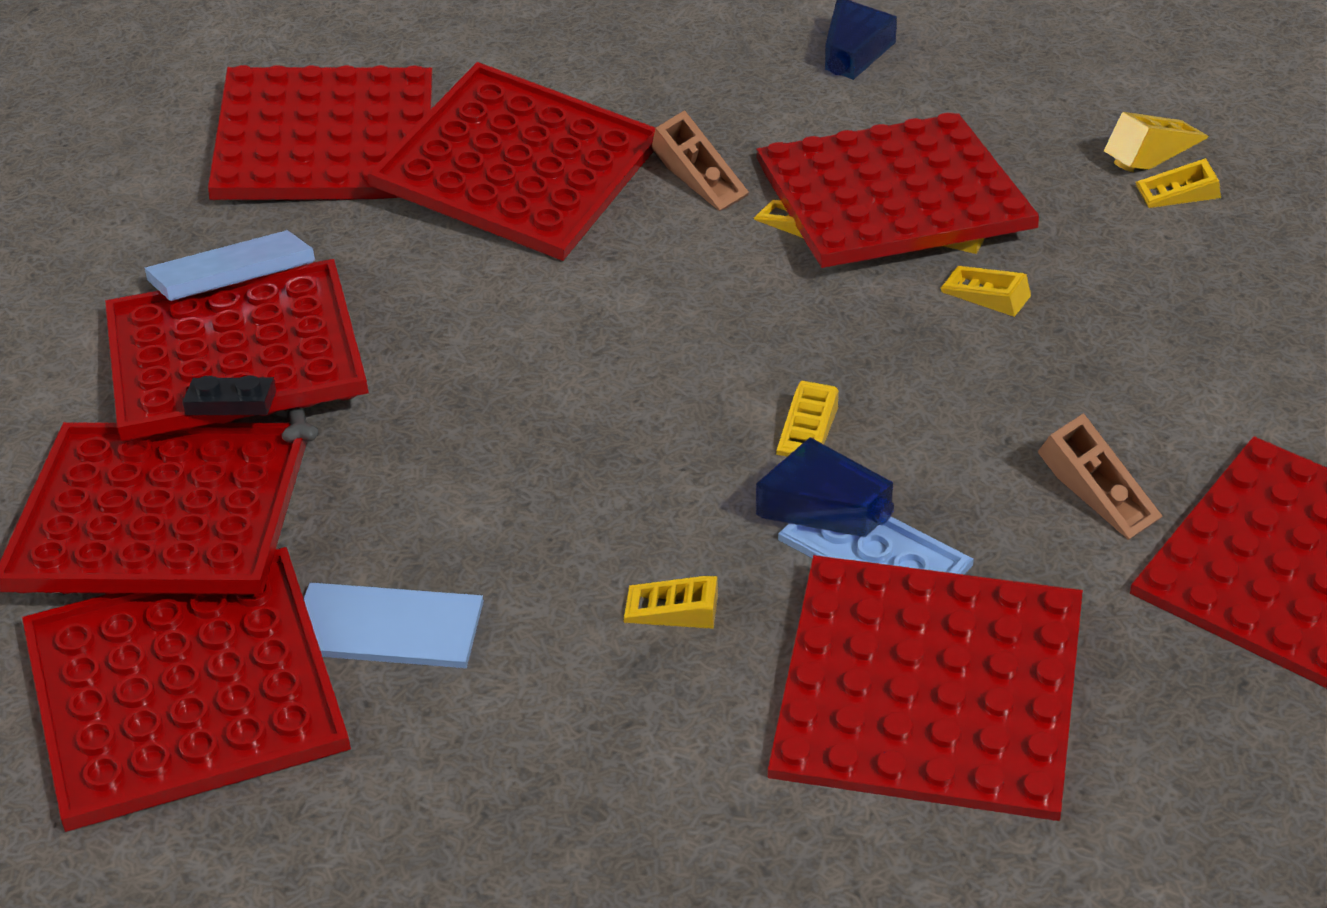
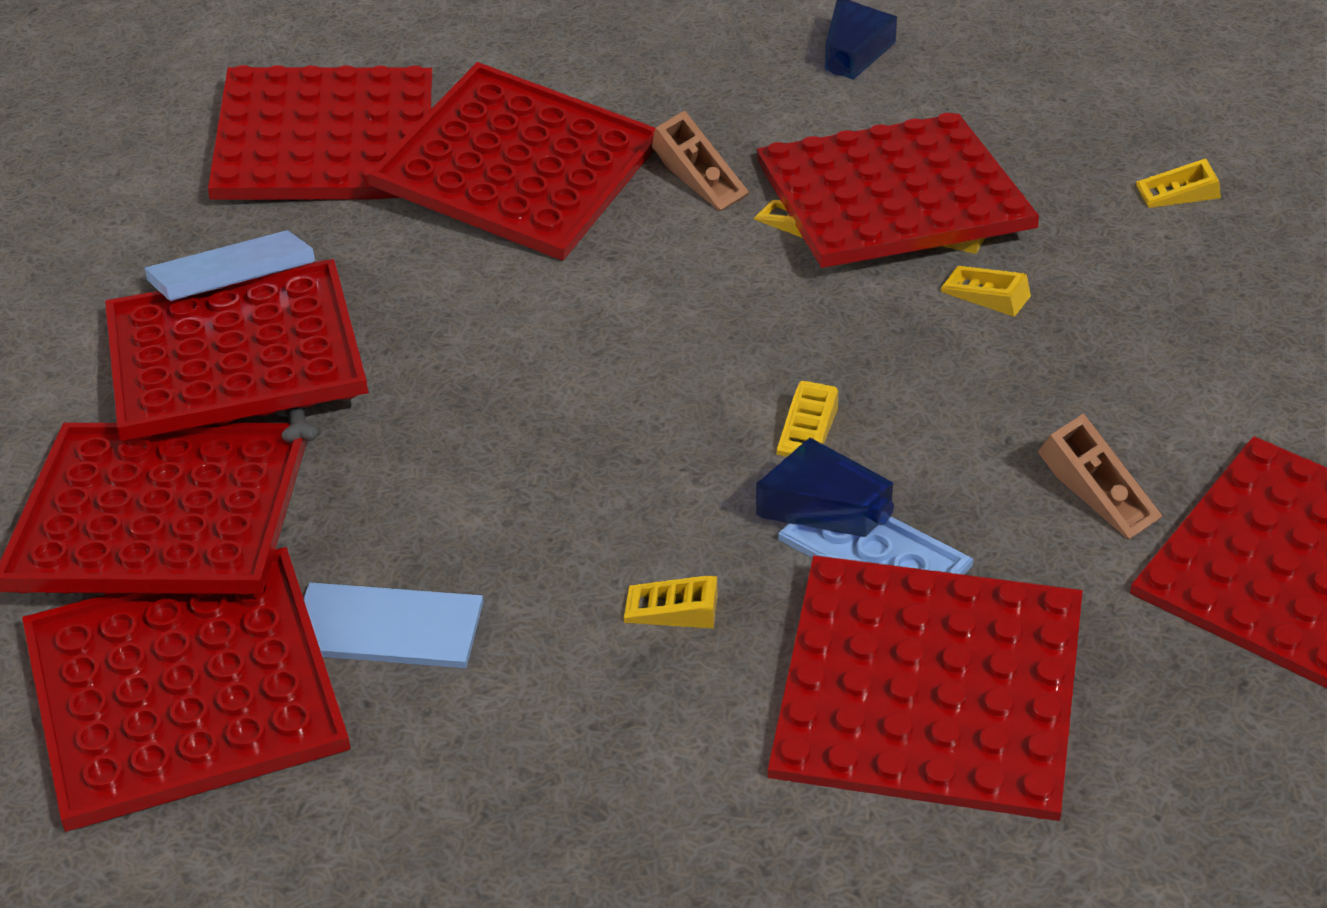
(229, 396): black plate -> none
(1149, 140): yellow slope -> none

